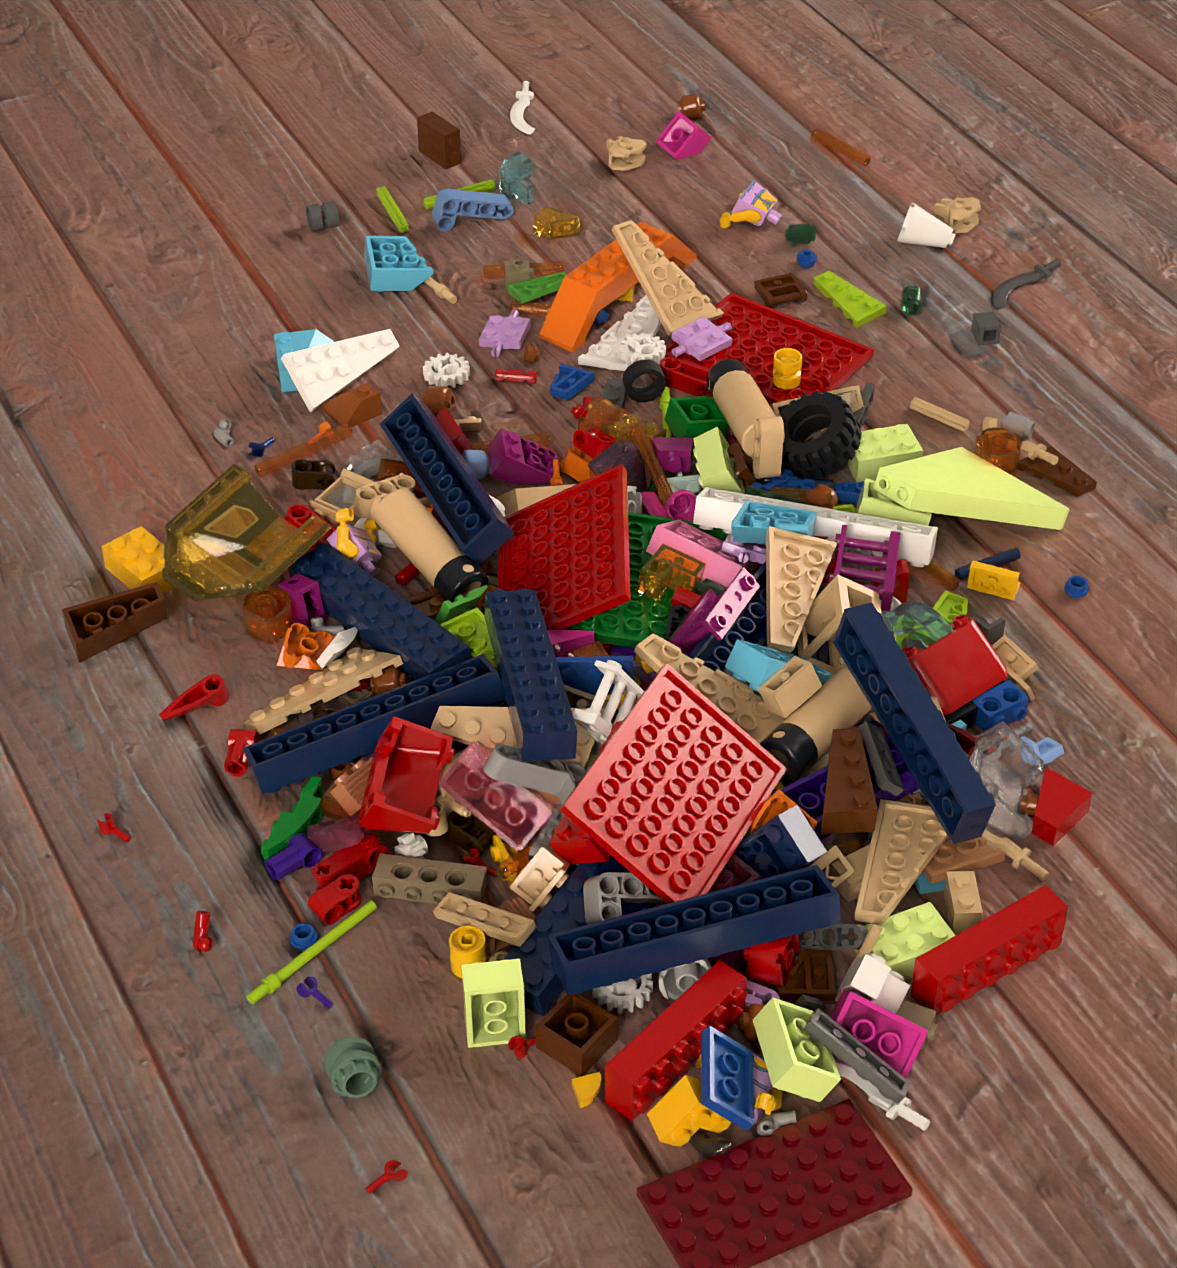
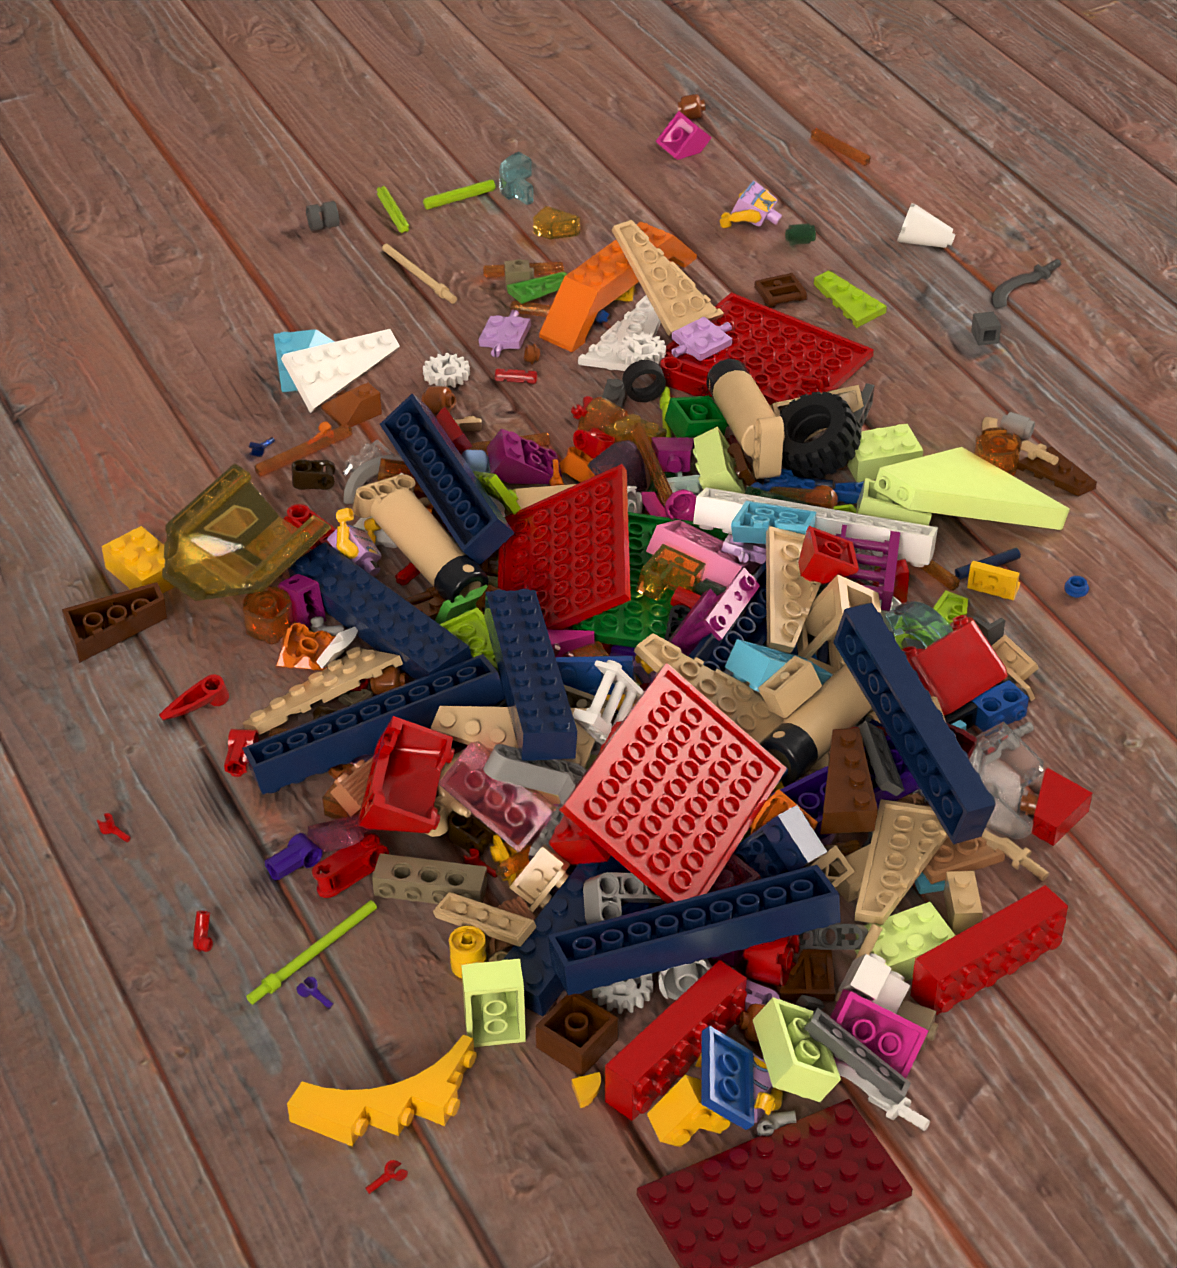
(222, 433): light grey arm -> none
(303, 814): green slope -> none
(303, 936): blue plate -> none
(334, 901): red piece -> none
(339, 496): tan window -> none
(352, 1067): sand green piece -> none
(391, 1107): none -> yellow arch
(394, 264): medium azure wedge -> none
(411, 846): white gear -> none
(439, 140): reddish brown brick -> none
(477, 205): medium blue beam -> none
(497, 489): none -> lime wing
(518, 108): white sword -> none
(518, 1041): red hand -> none
(570, 381): blue wing -> none
(624, 152): tan hinge -> none
(711, 1146): clear smoke arm -> none
(787, 368): yellow wheel -> none
(806, 258): blue plate -> none
(826, 556): none -> red slope
(911, 300): clear green brick -> none
(939, 414): tan axle -> none
(959, 212): tan hinge -> none
(1046, 748): light blue bracket -> none

